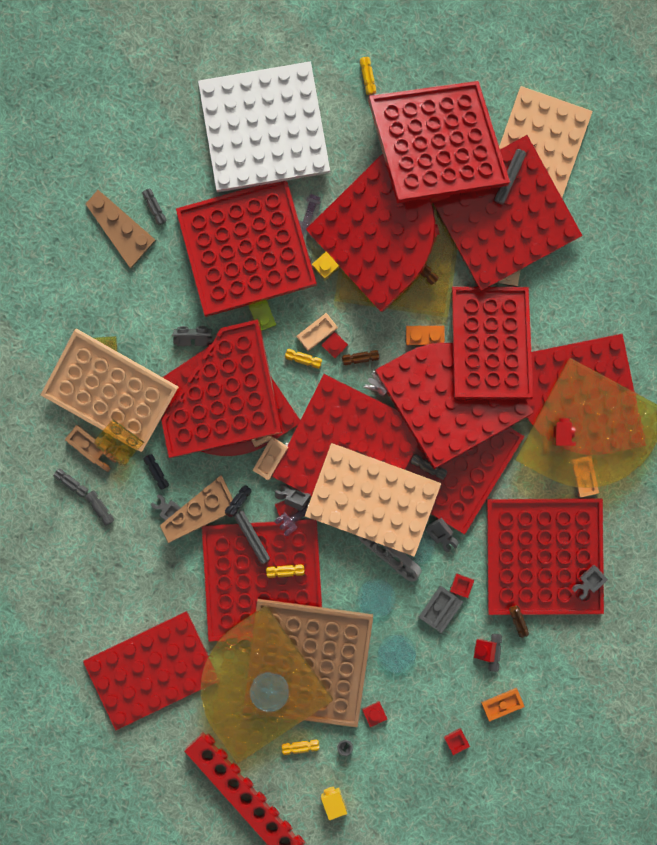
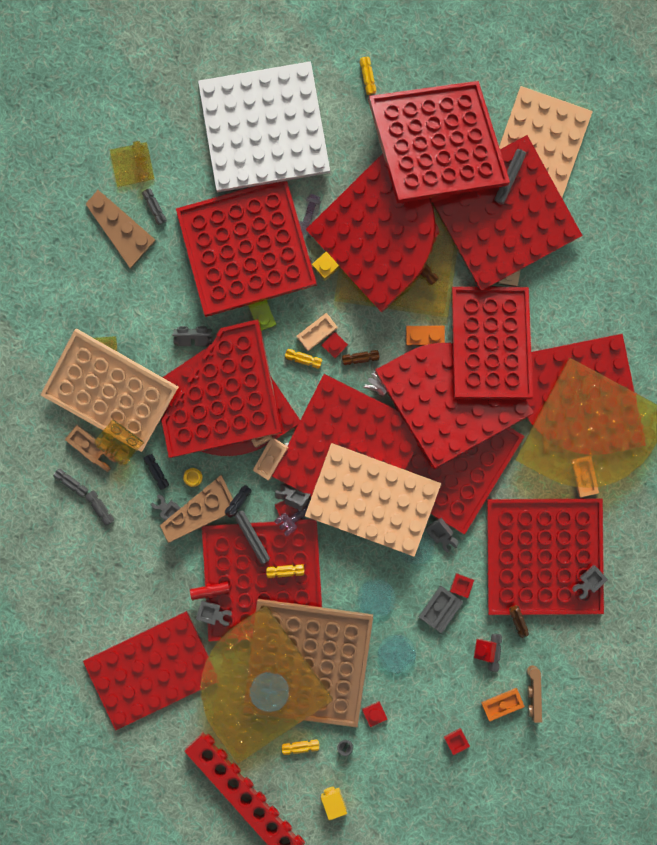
(132, 164): none -> clear yellow hinge
(192, 477): none -> yellow plate
(209, 591): none -> red pin
(209, 613): none -> dark grey plate
(388, 554): light grey beam -> none
(425, 465): dark grey axle -> none
(534, 693): none -> medium nougat plate
(563, 432): red brick -> none

